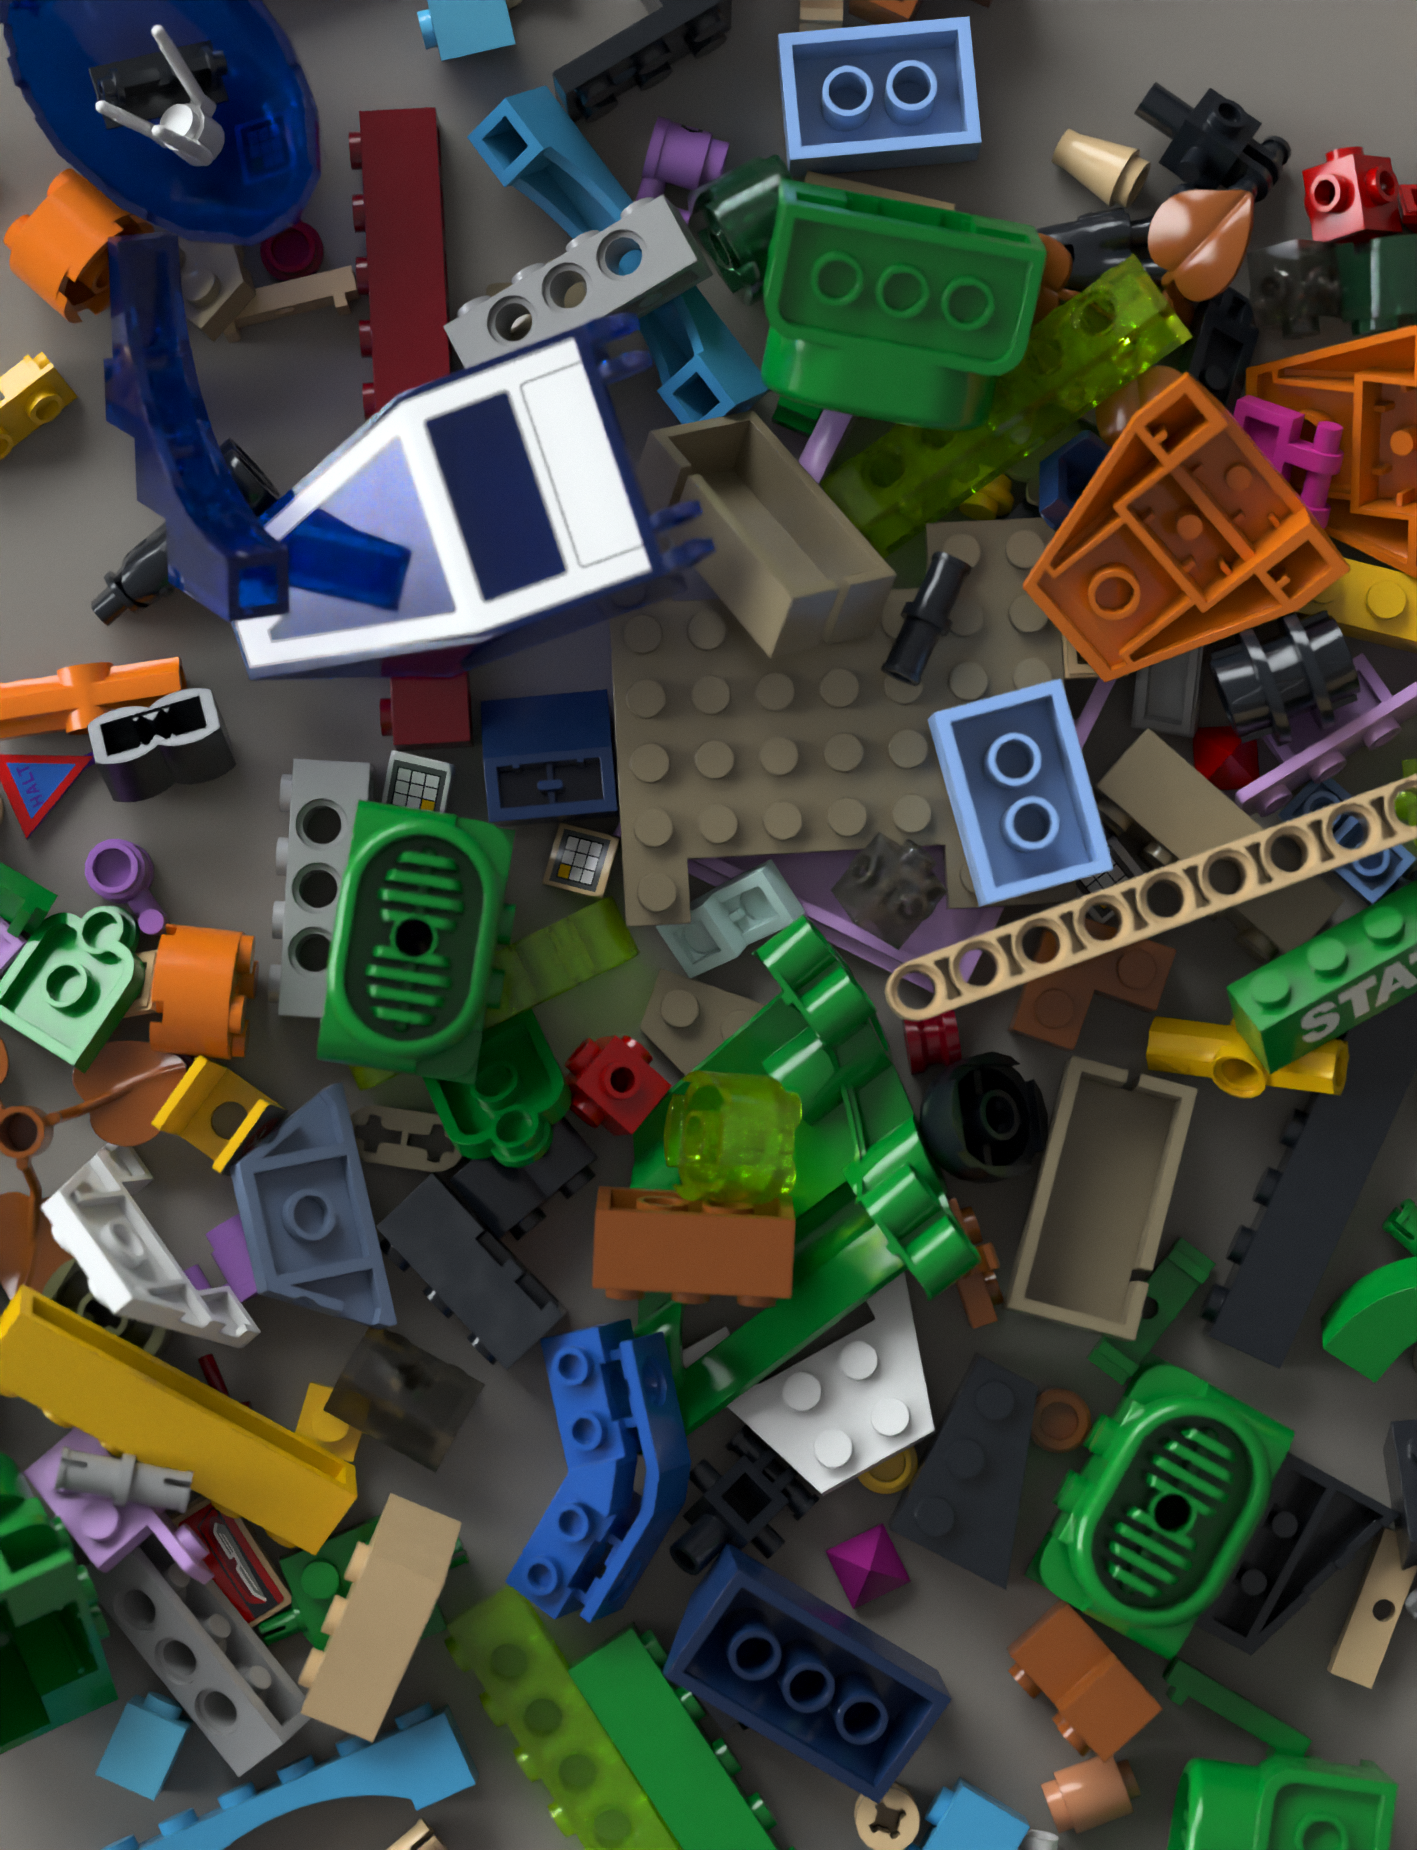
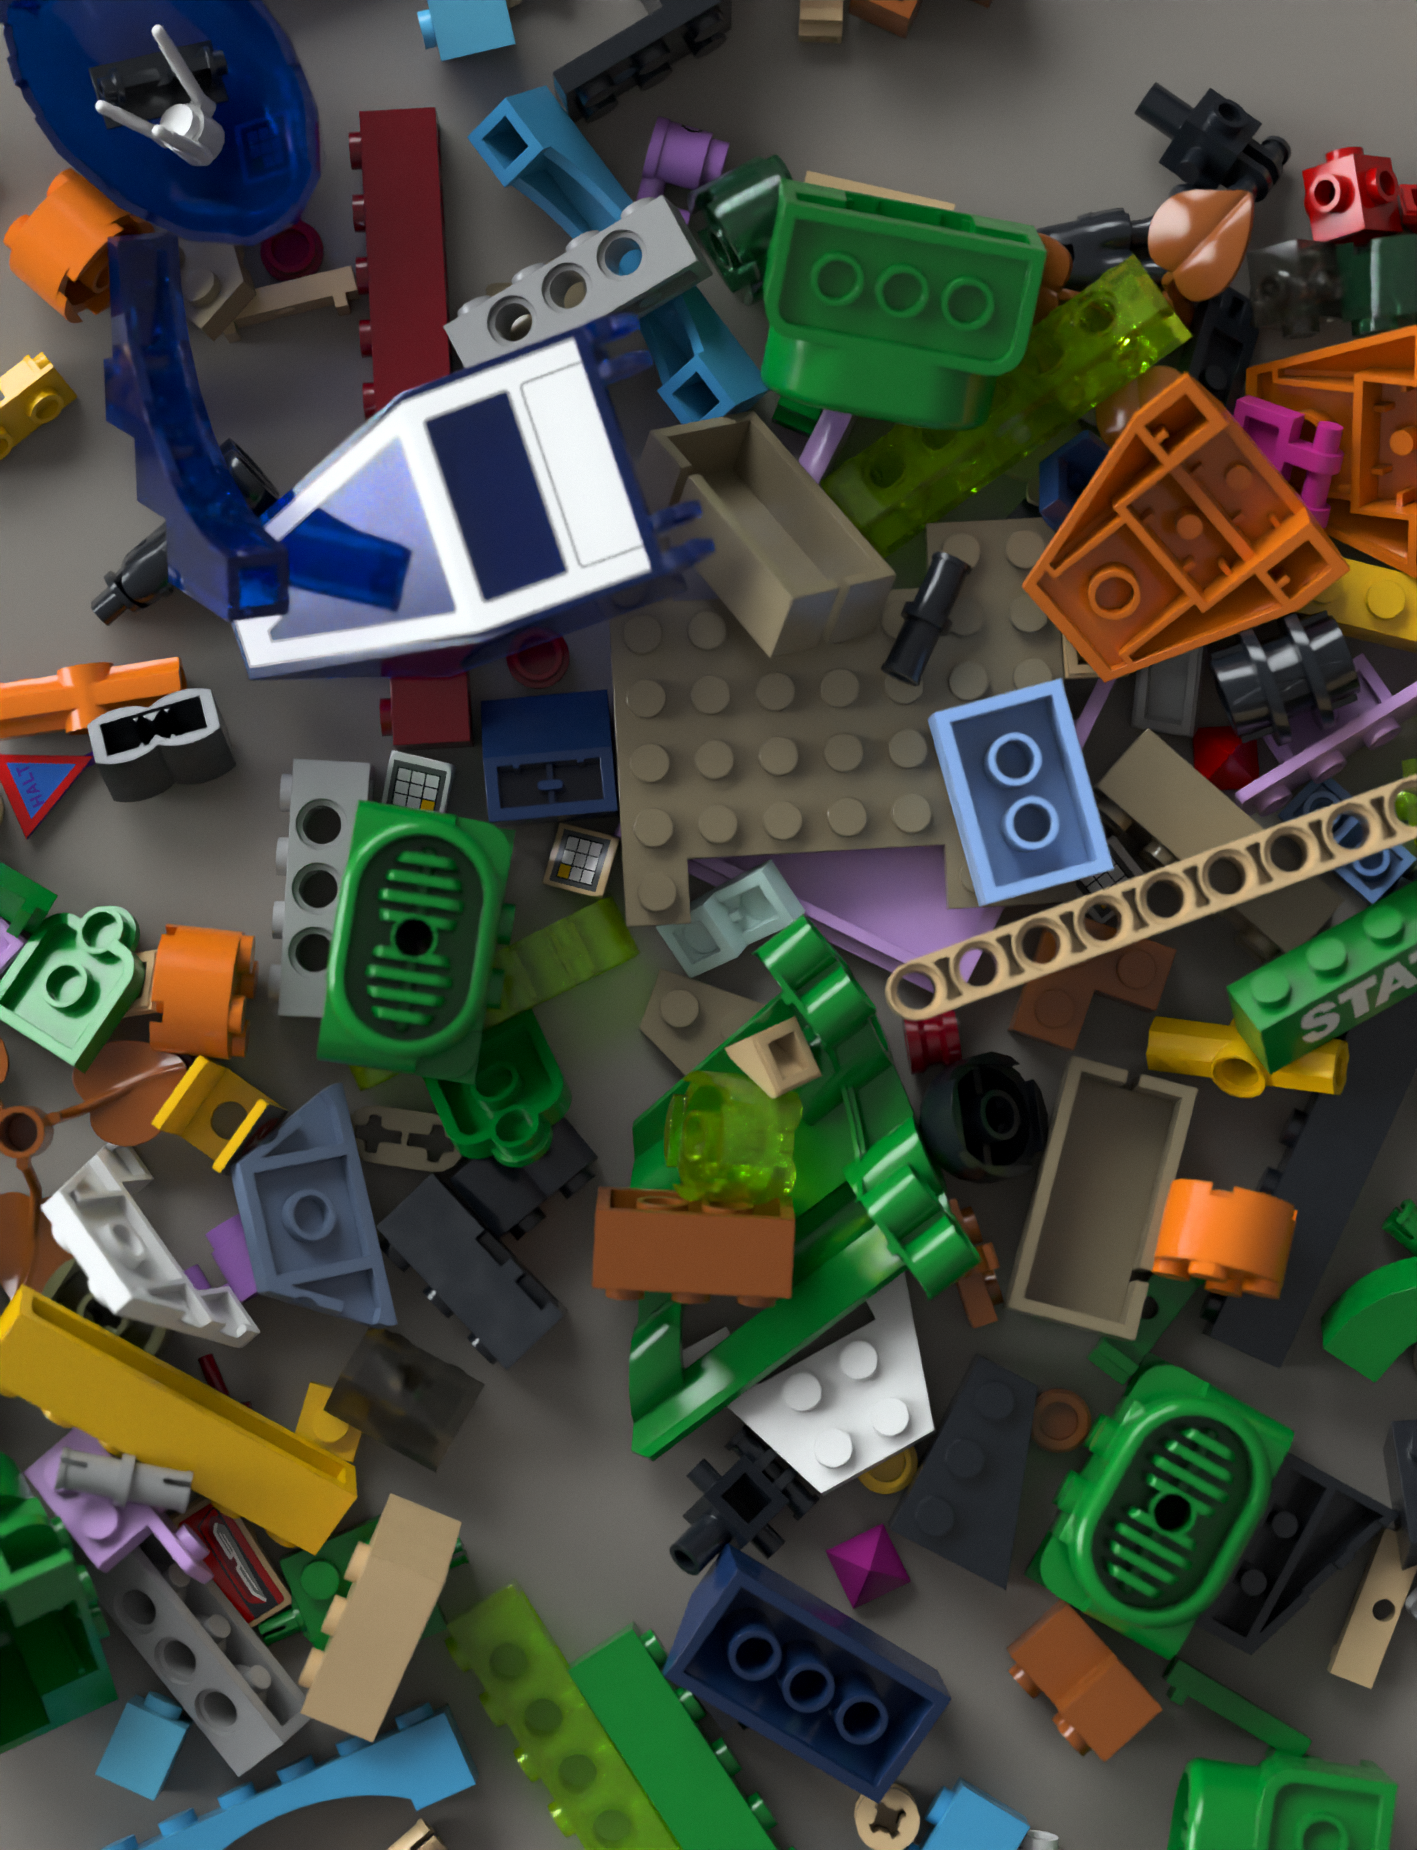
(124, 875): medium lavender piece -> none
(540, 665): none -> dark red plate
(609, 1404): blue brick -> none
(613, 1083): red brick -> none
(776, 1058): none -> tan slope
(879, 96): light blue brick -> none
(890, 889): clear smoke brick -> none
(990, 500): yellow plate -> none
(1090, 1794): nougat brick -> none
(1105, 168): tan cone -> none
(1225, 1237): none -> orange brick

